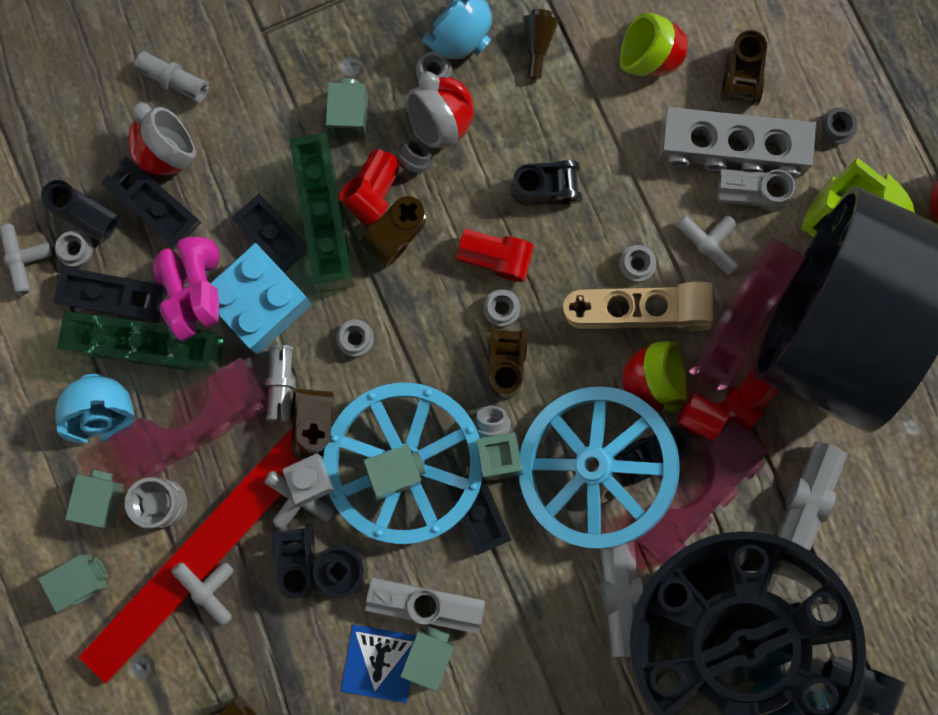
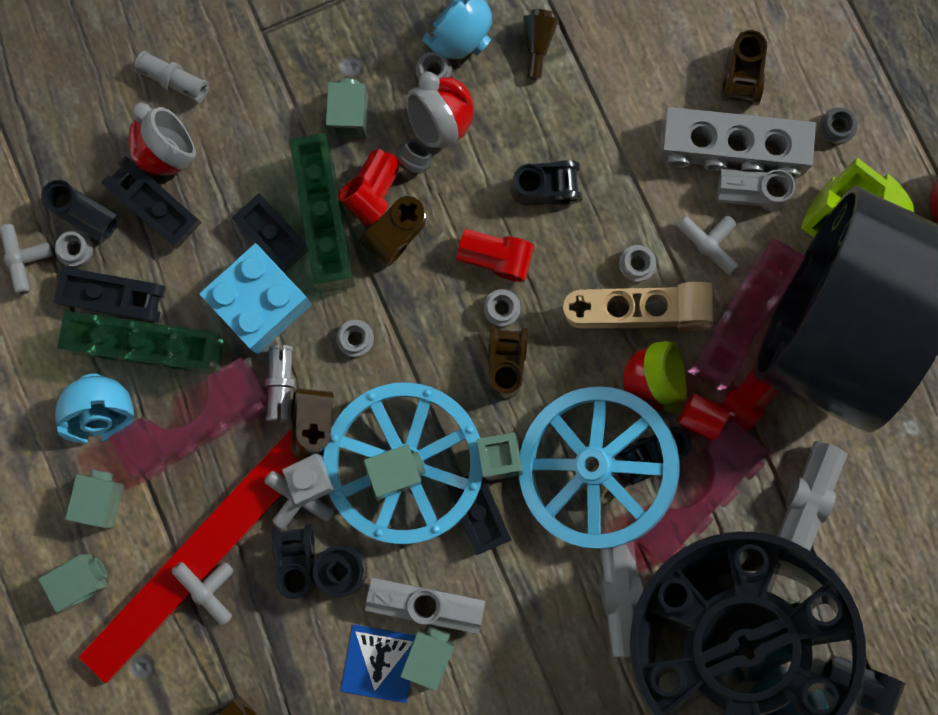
(155, 503): light grey wheel -> none
(200, 298): dark pink piece -> none
(492, 421): light grey plate -> none
(653, 46): lime piece -> none

